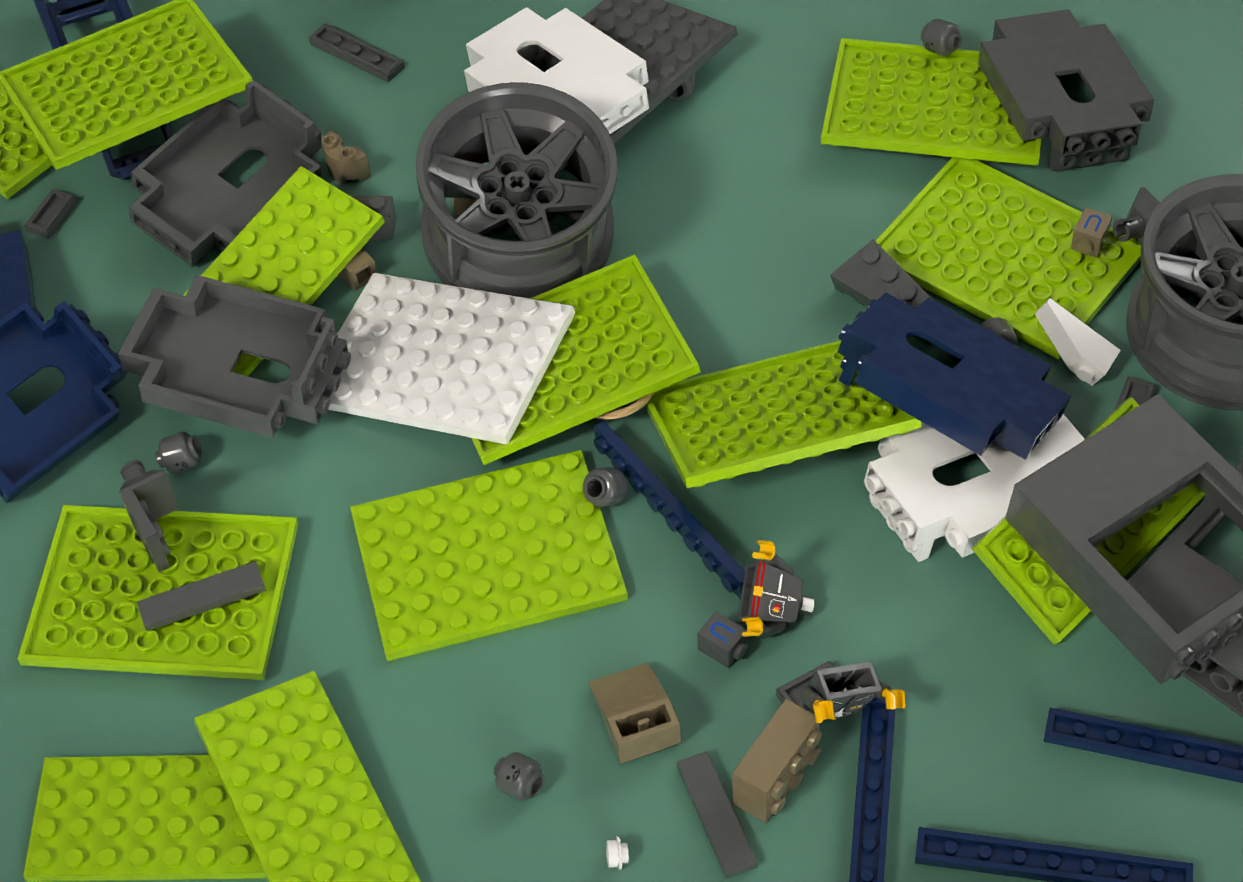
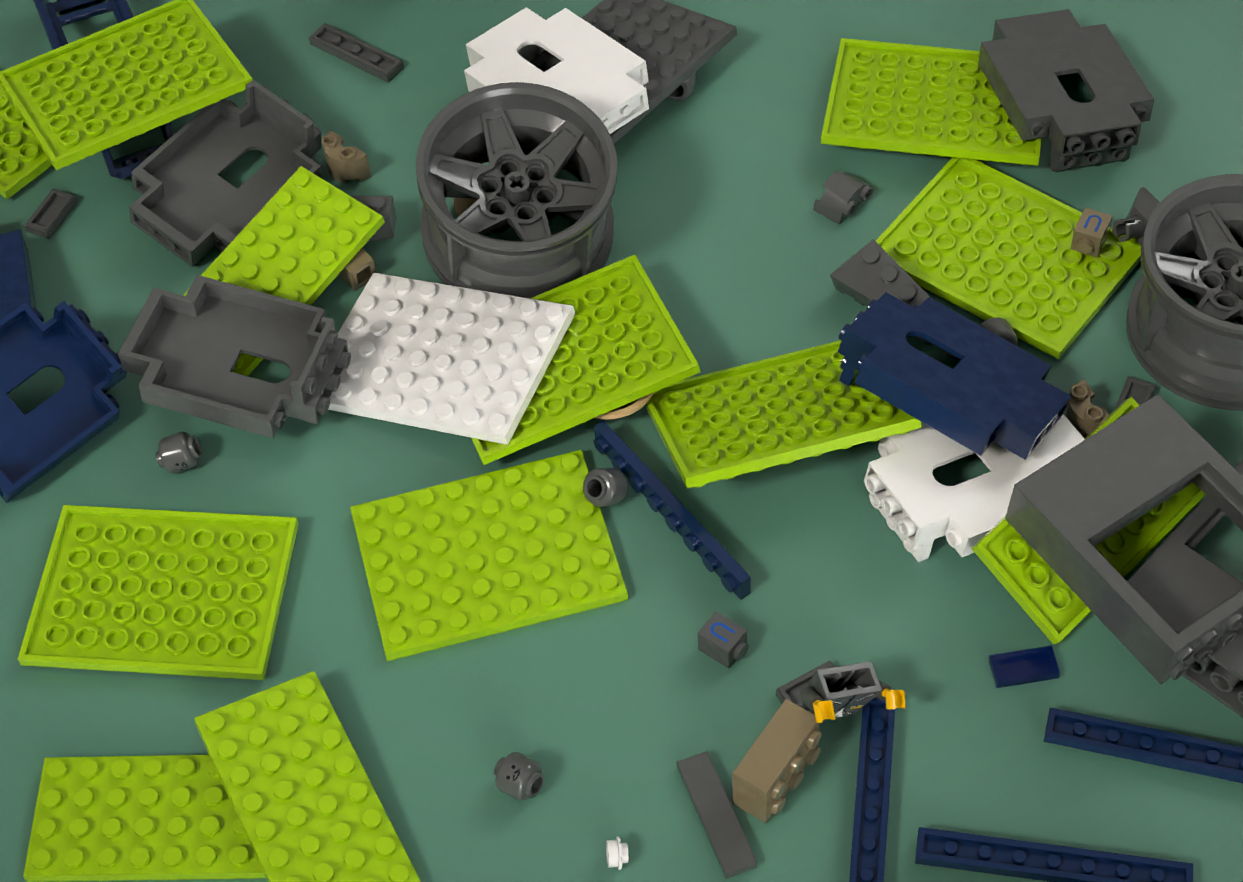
(147, 499): dark grey plate -> none
(201, 596): dark grey tile -> none
(636, 712): dark tan slope -> none
(770, 595): dark grey torso -> none
(842, 196): none -> dark grey cylinder
(941, 37): dark grey head -> none
(1024, 666): none -> clear blue tile
(1078, 345): white slope -> none
(1082, 412): none -> dark tan cylinder

